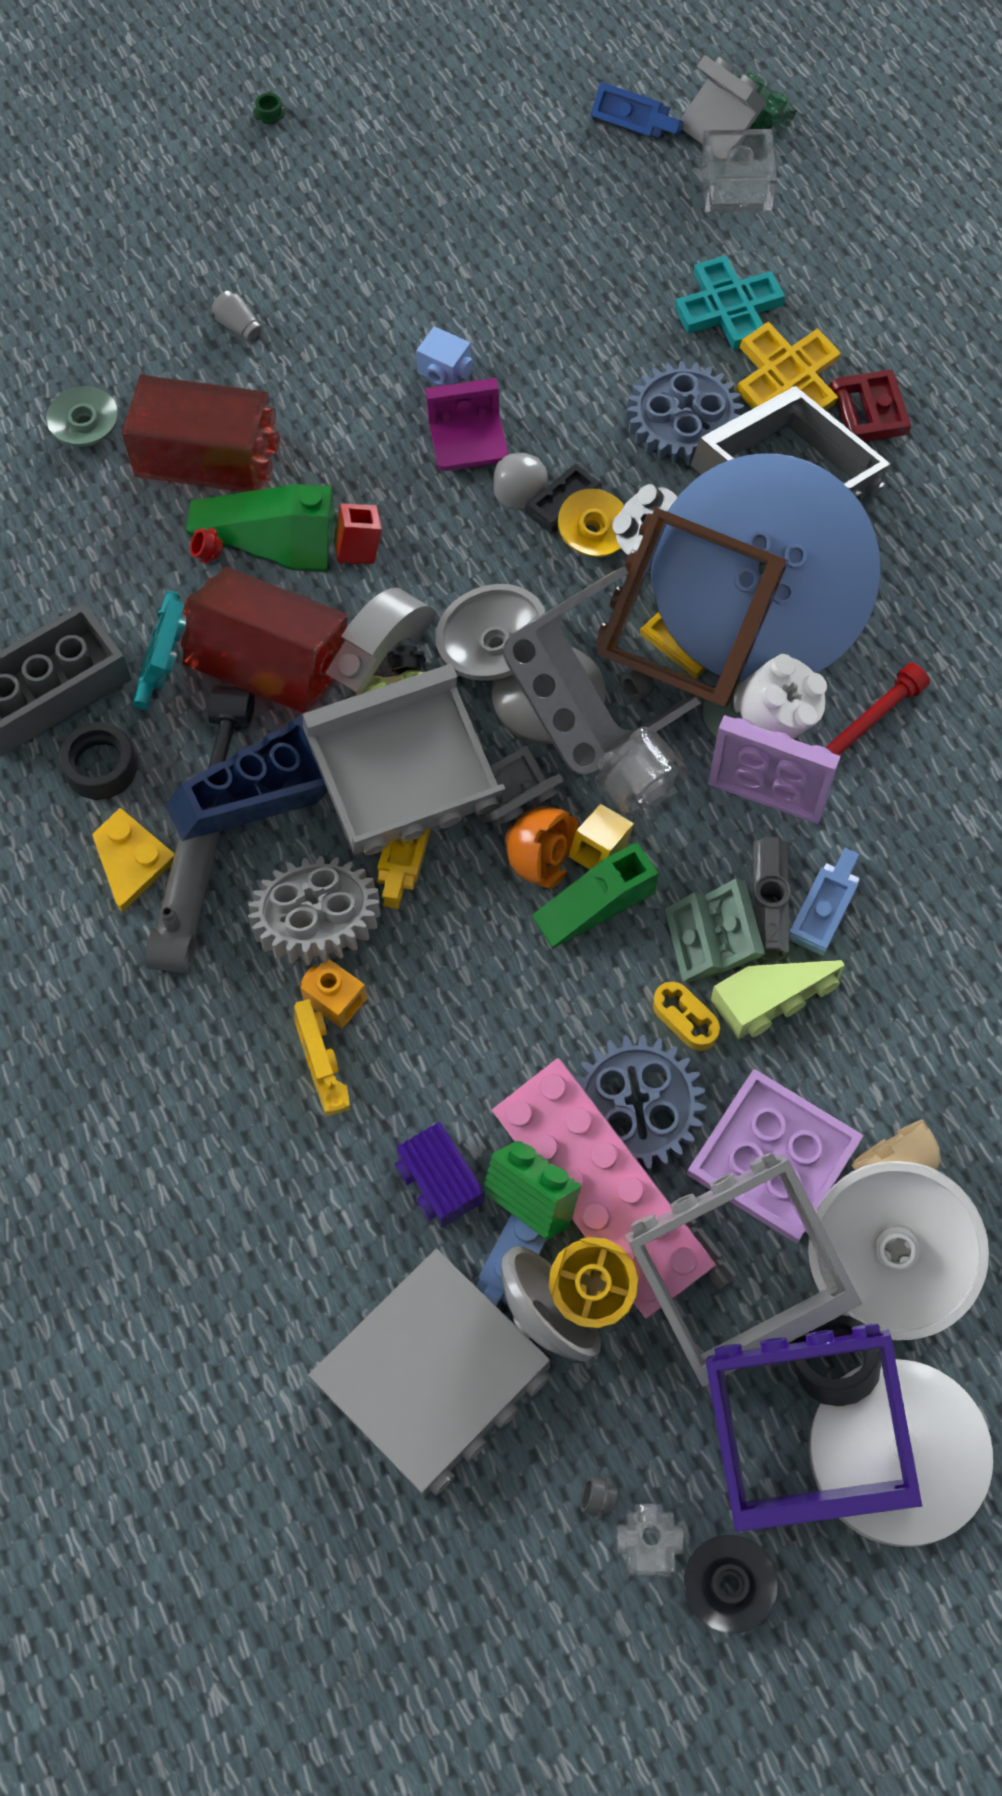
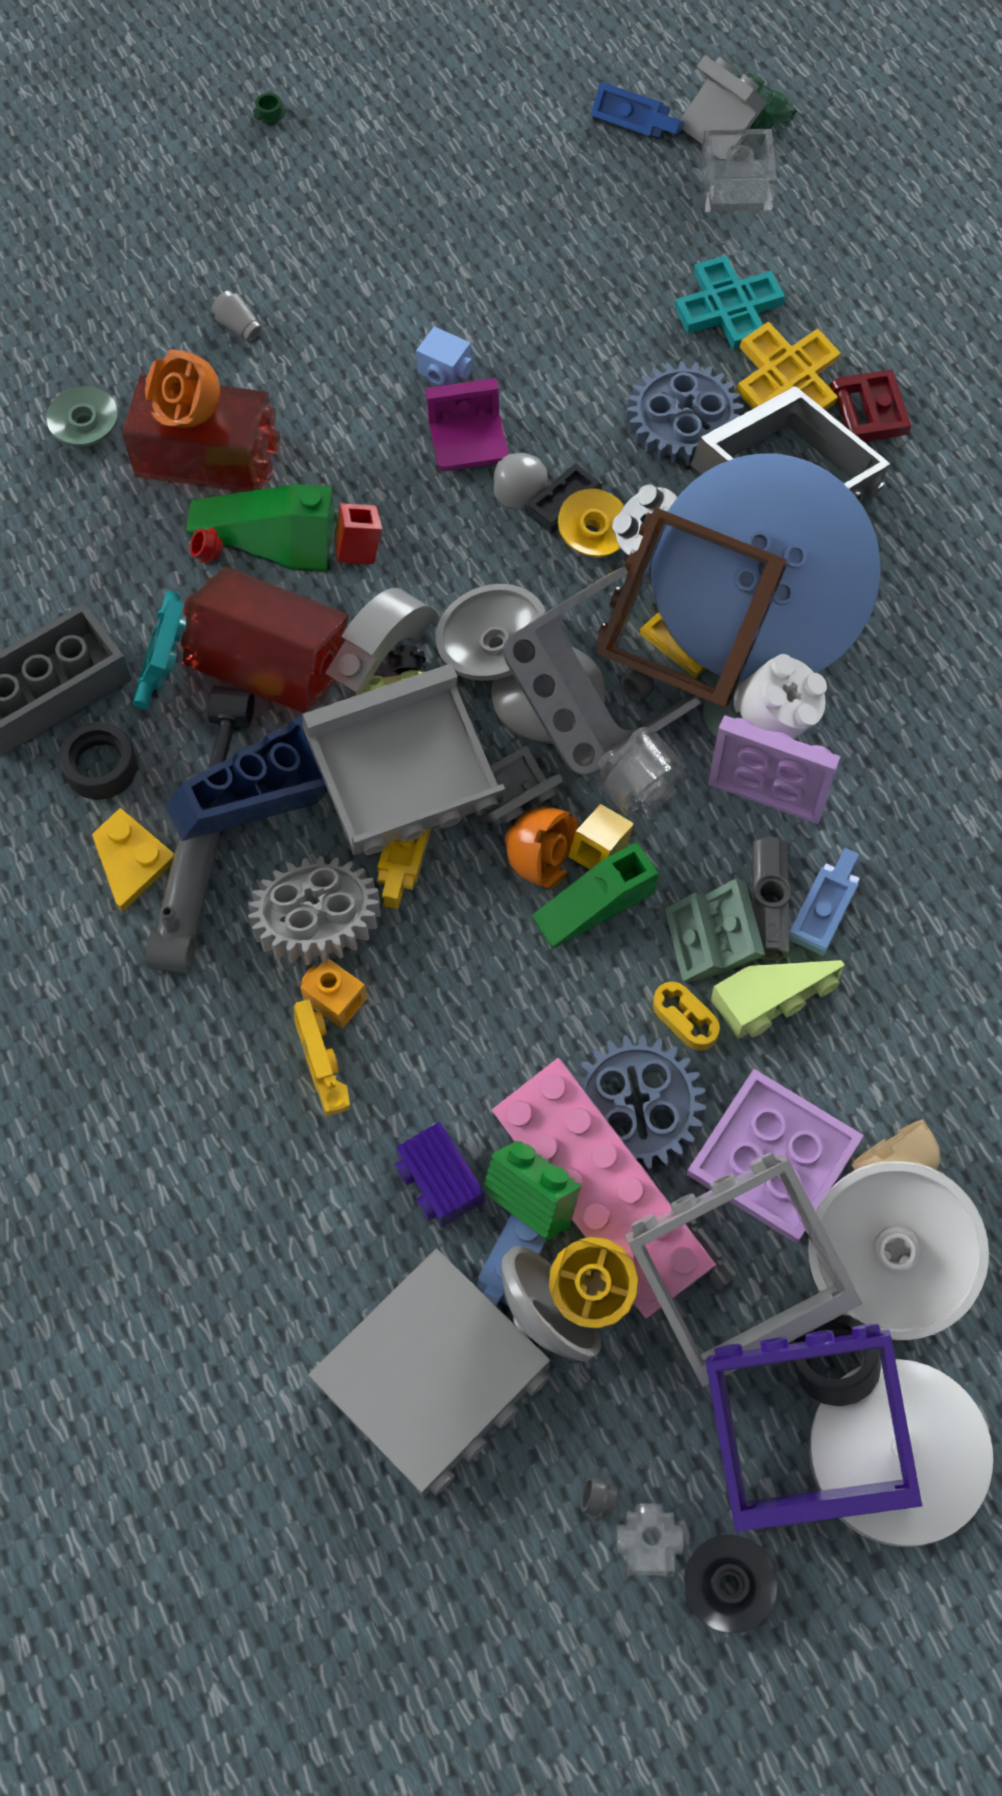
(182, 389): none -> orange cylinder
(910, 681): red piece -> none

